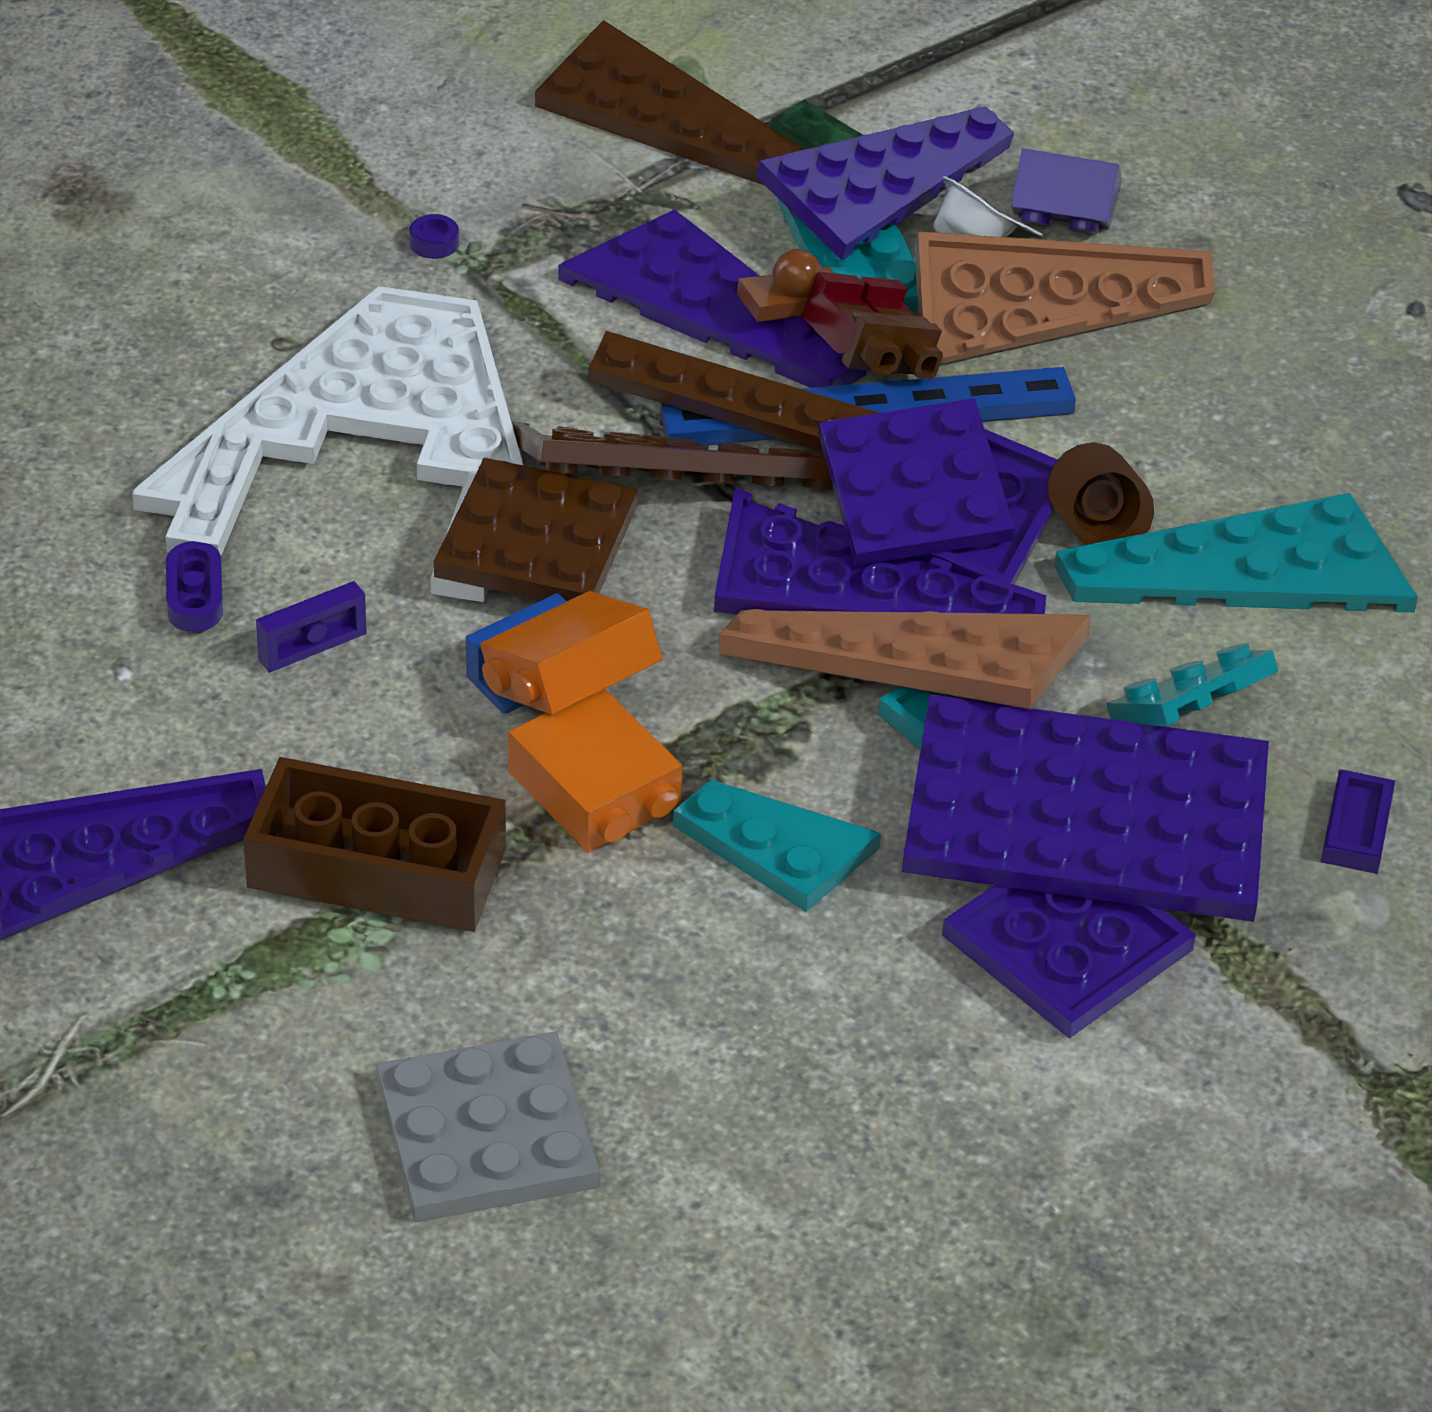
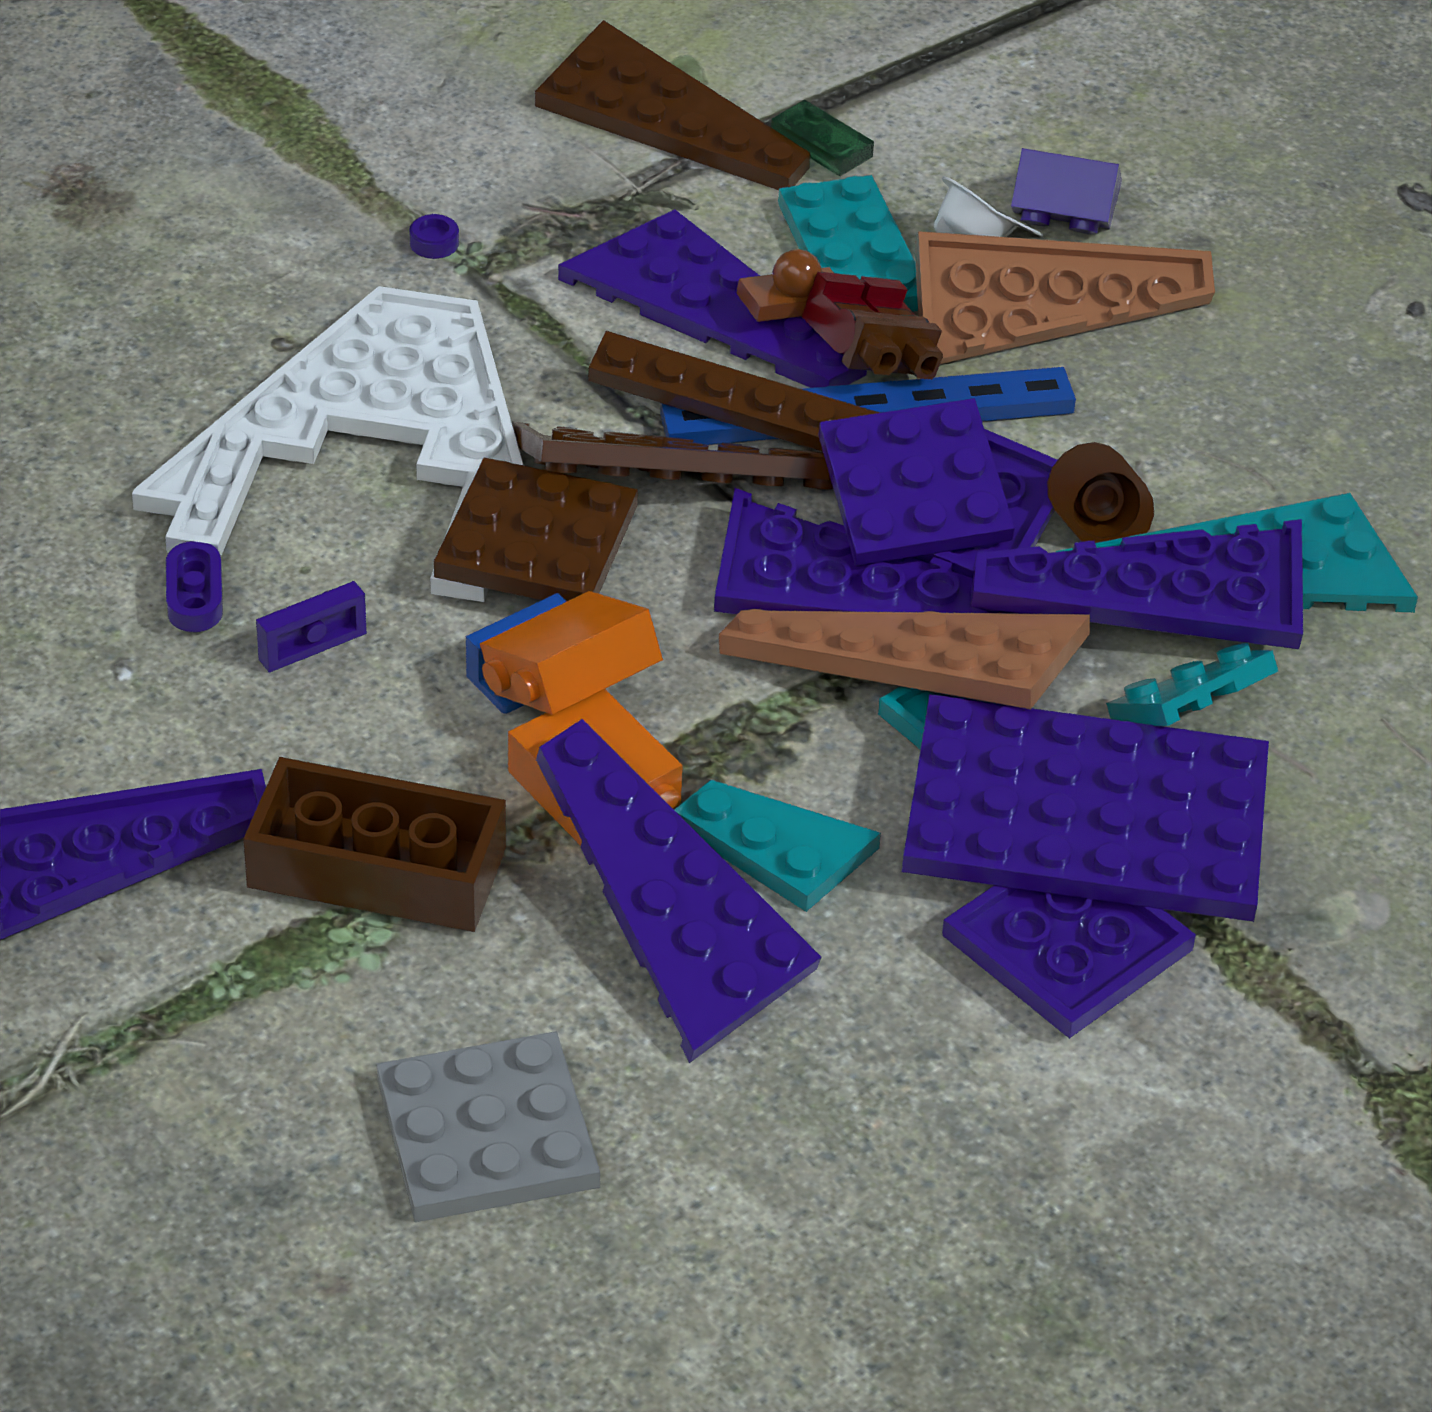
(682, 907): none -> dark purple wing
(881, 177): dark purple wing -> none
(1172, 582): none -> dark purple wing
(1358, 821): dark purple tile -> none

